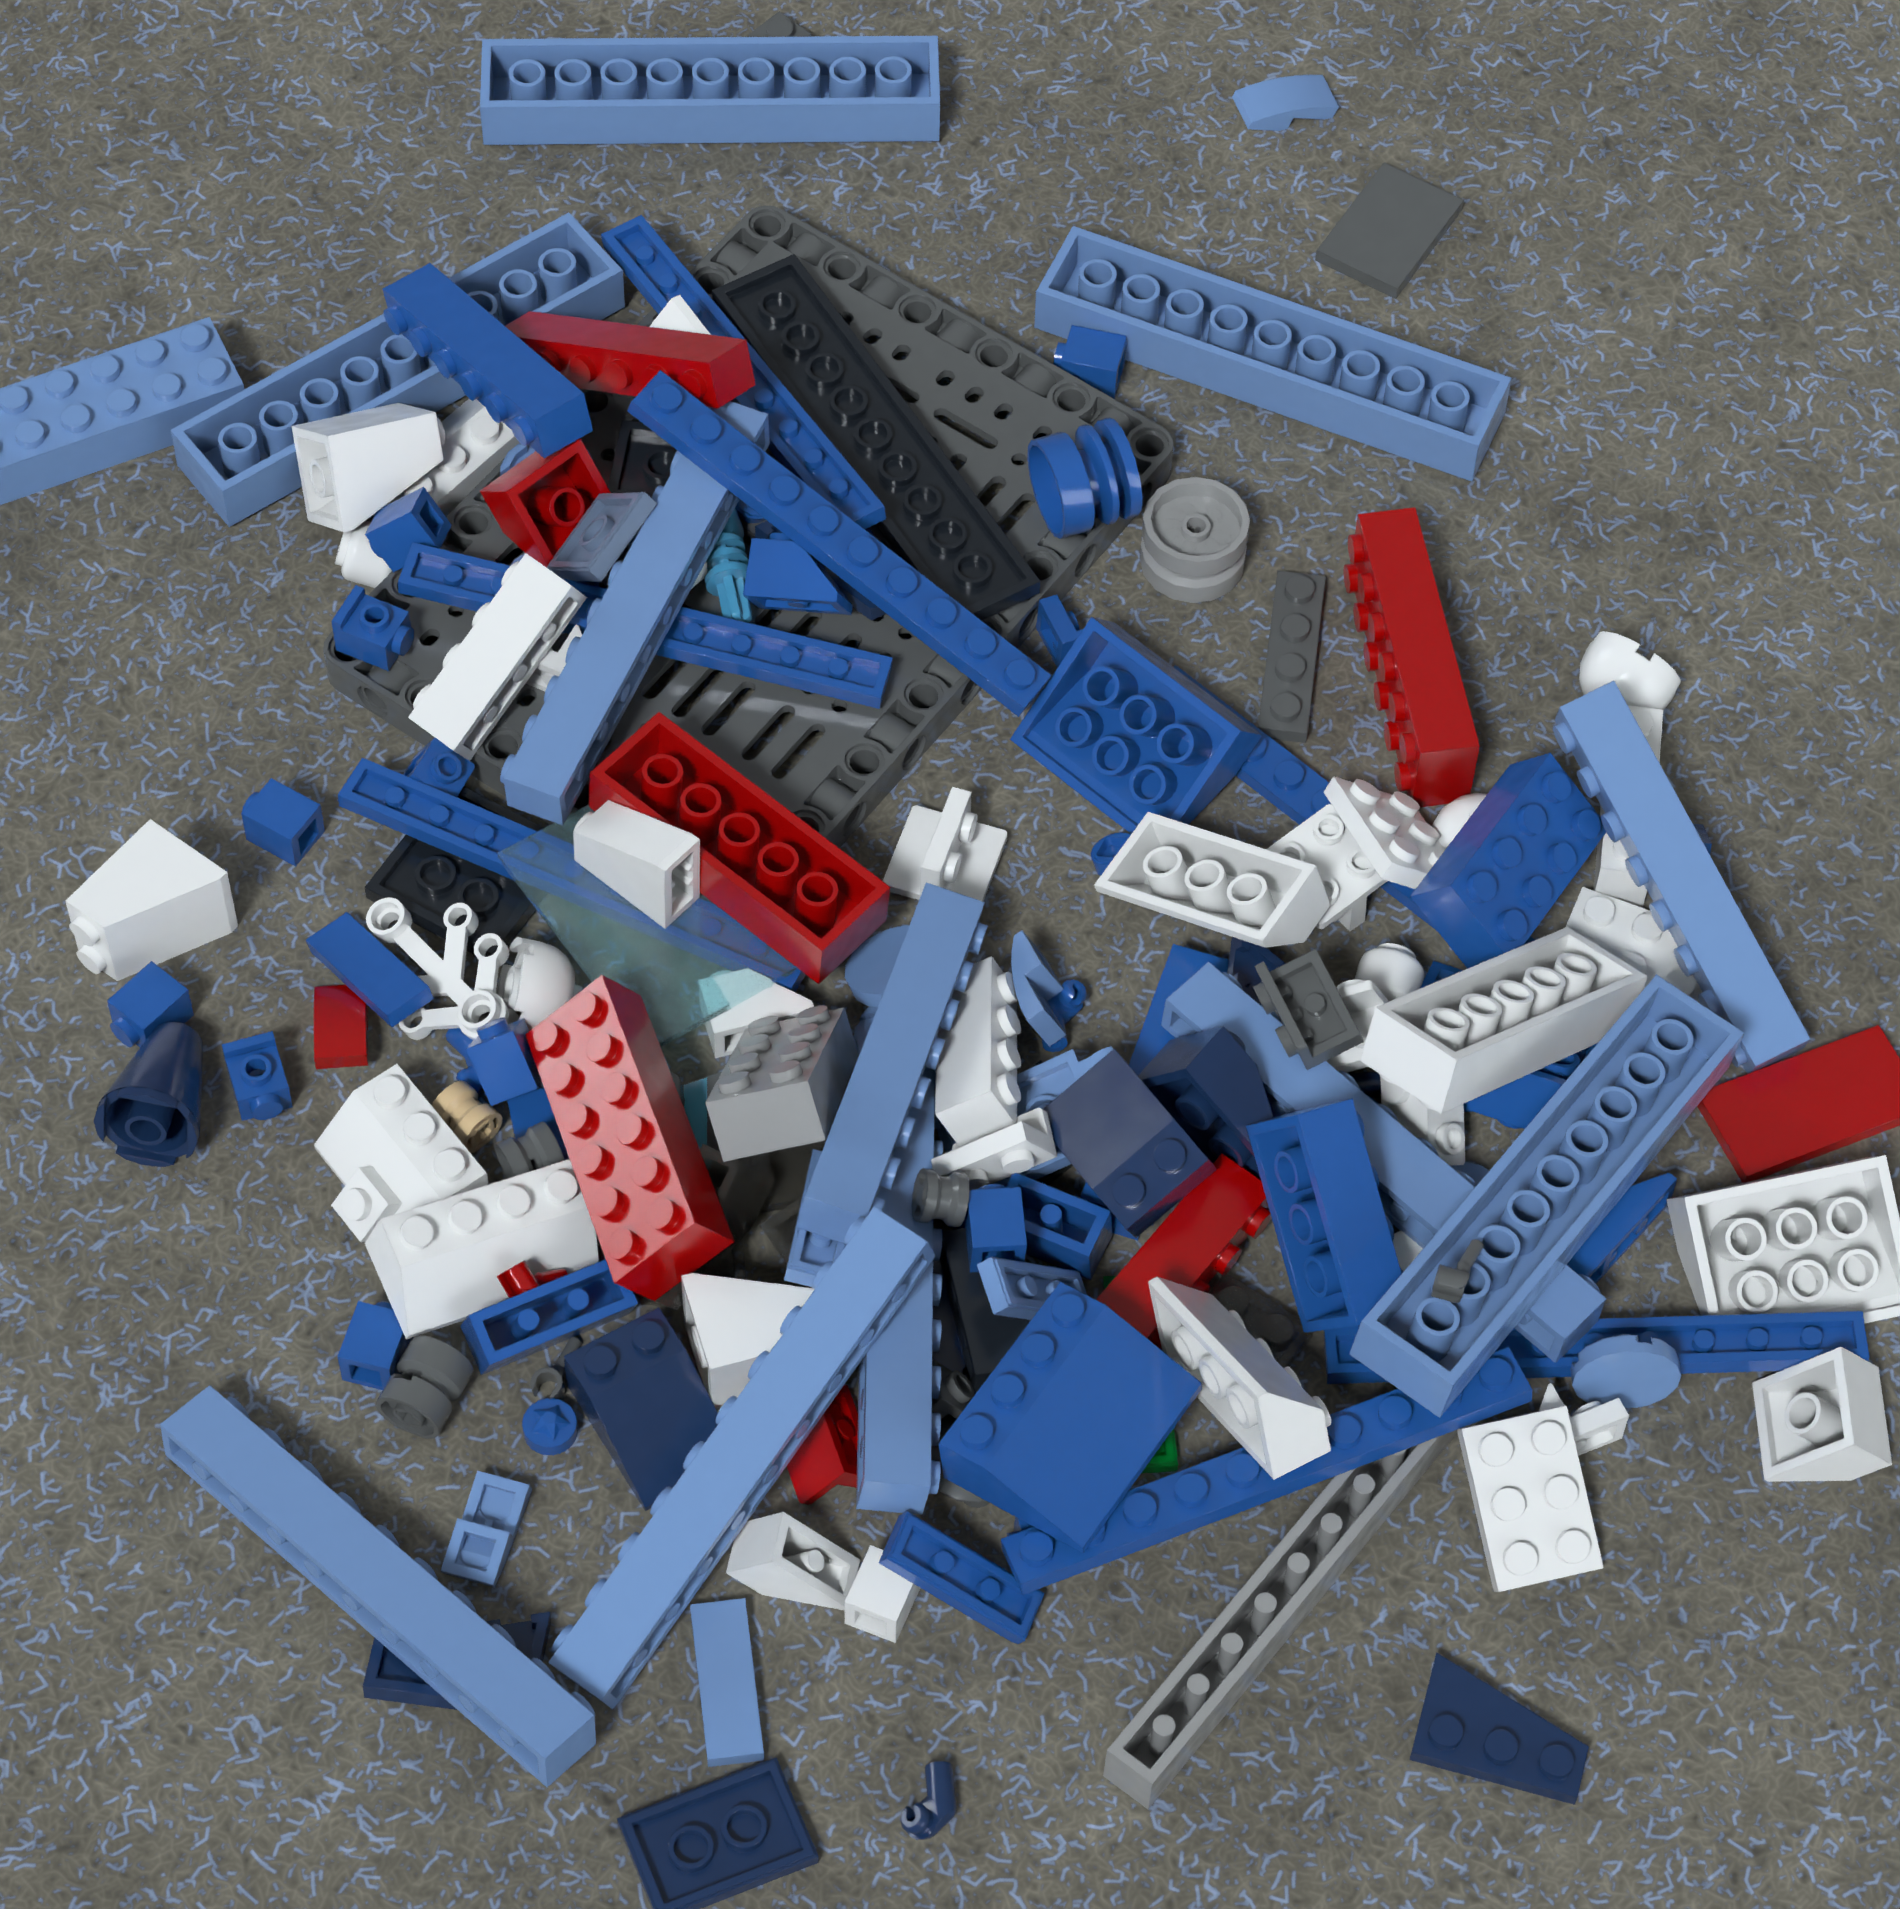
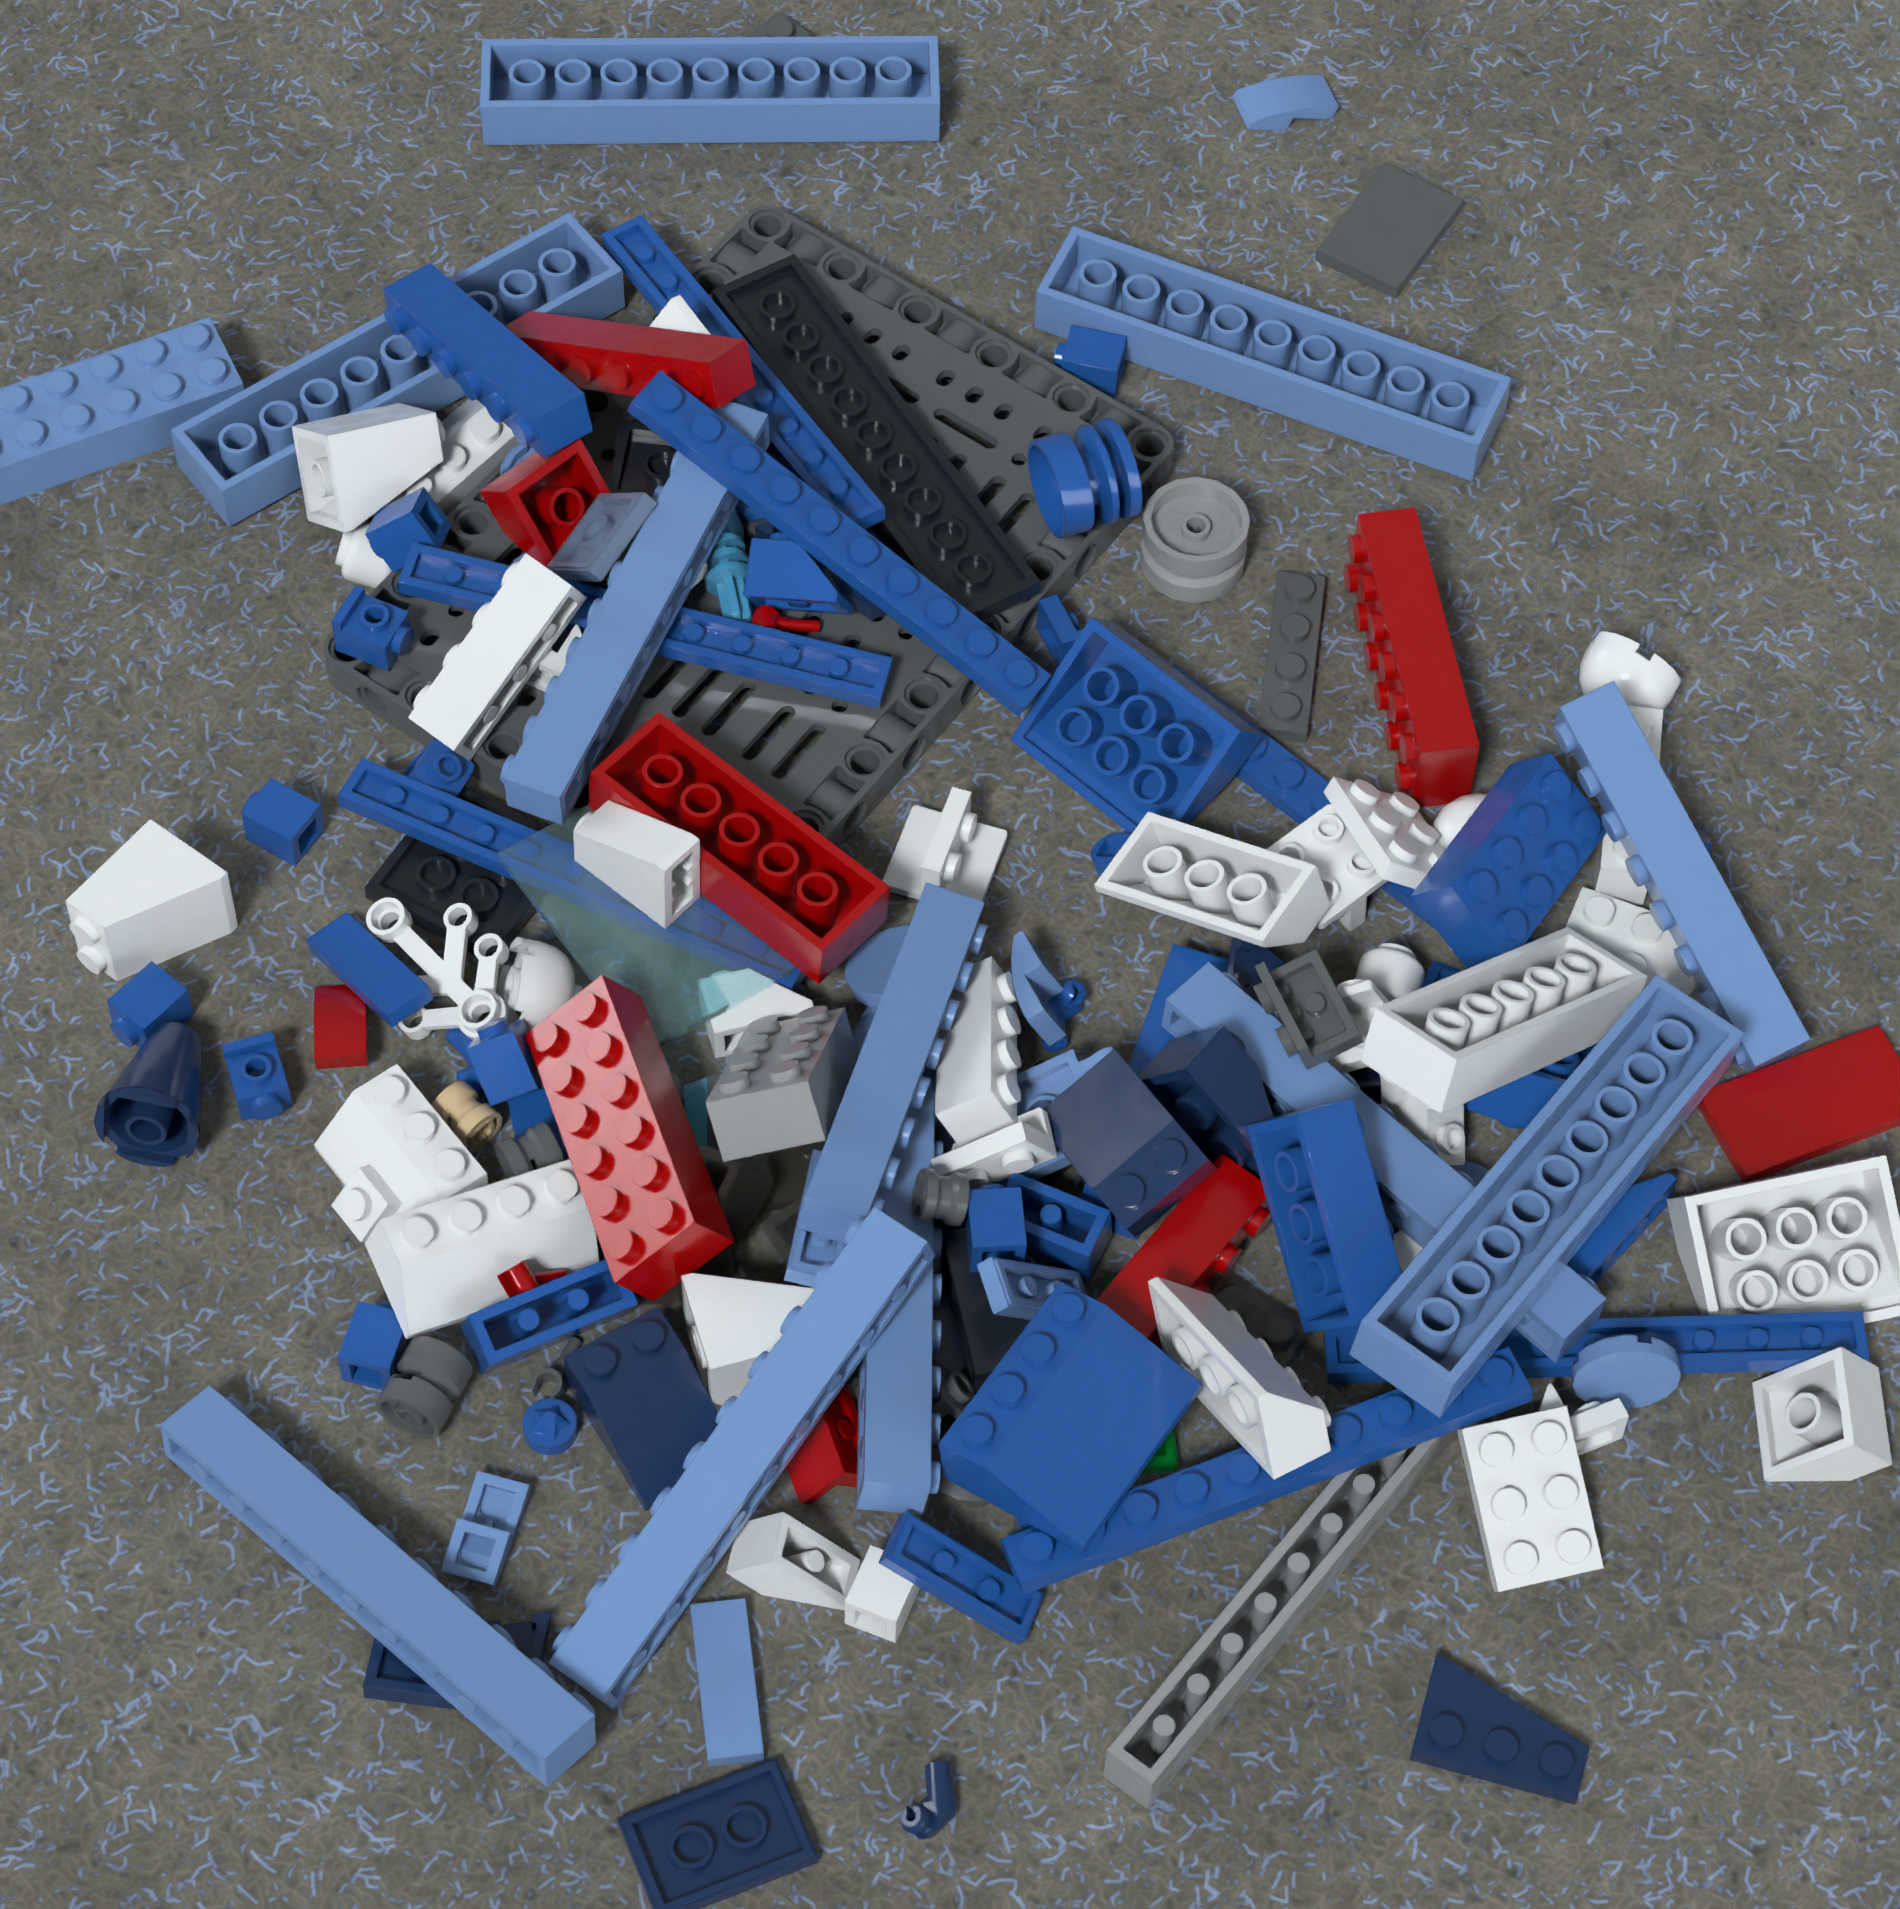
(770, 618): none -> red hand
(1450, 1281): dark grey hand -> none

